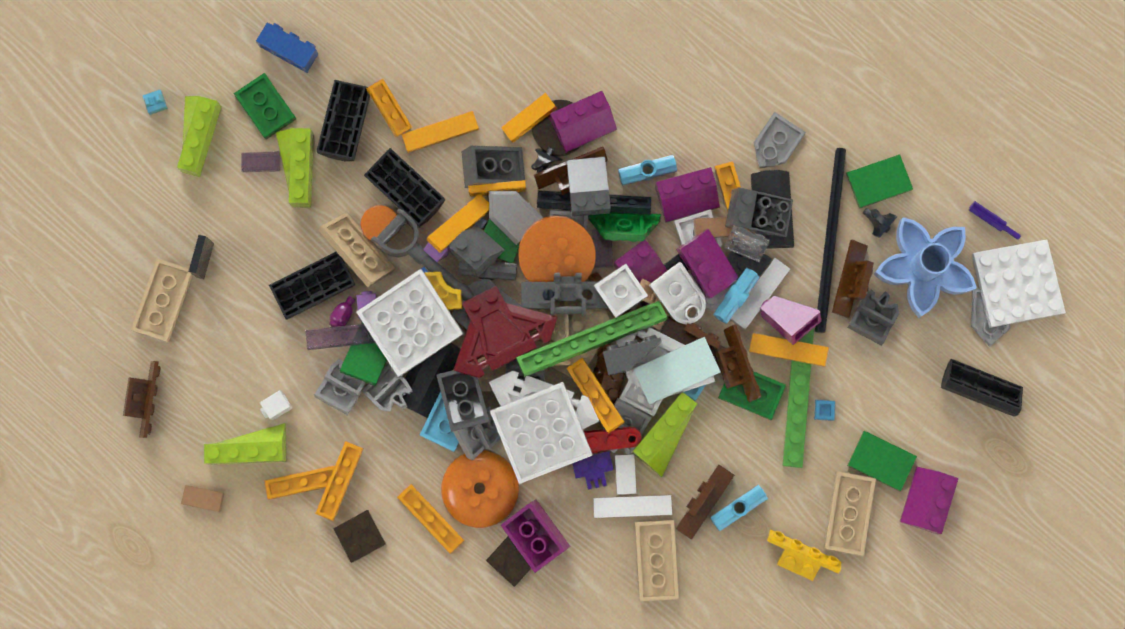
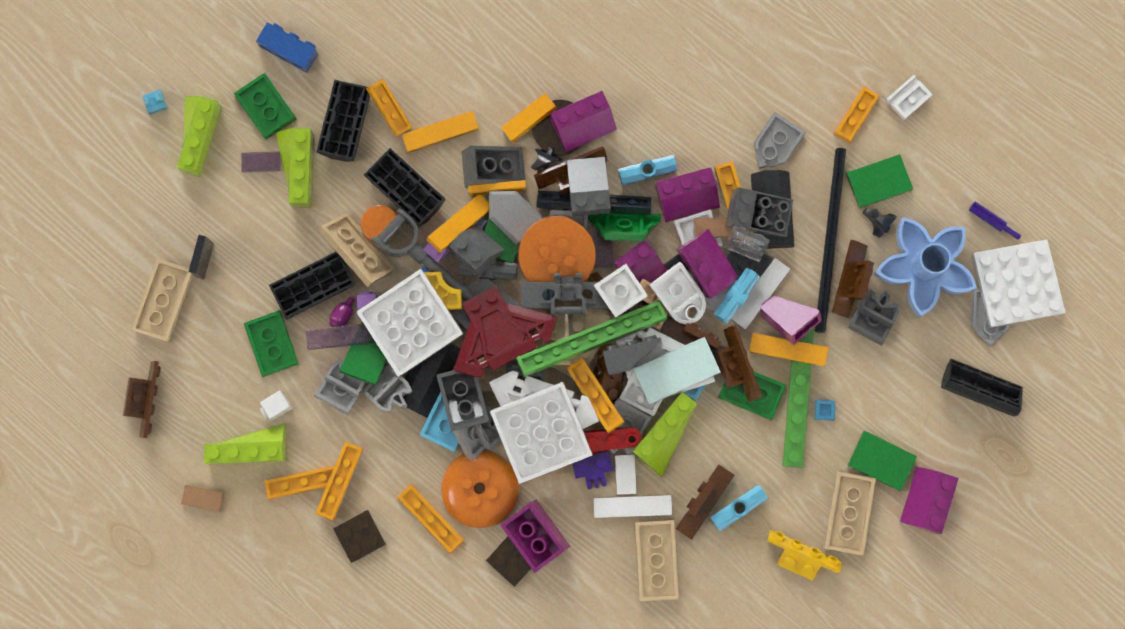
(271, 343): none -> green tile
(856, 114): none -> light orange tile
(908, 97): none -> white plate

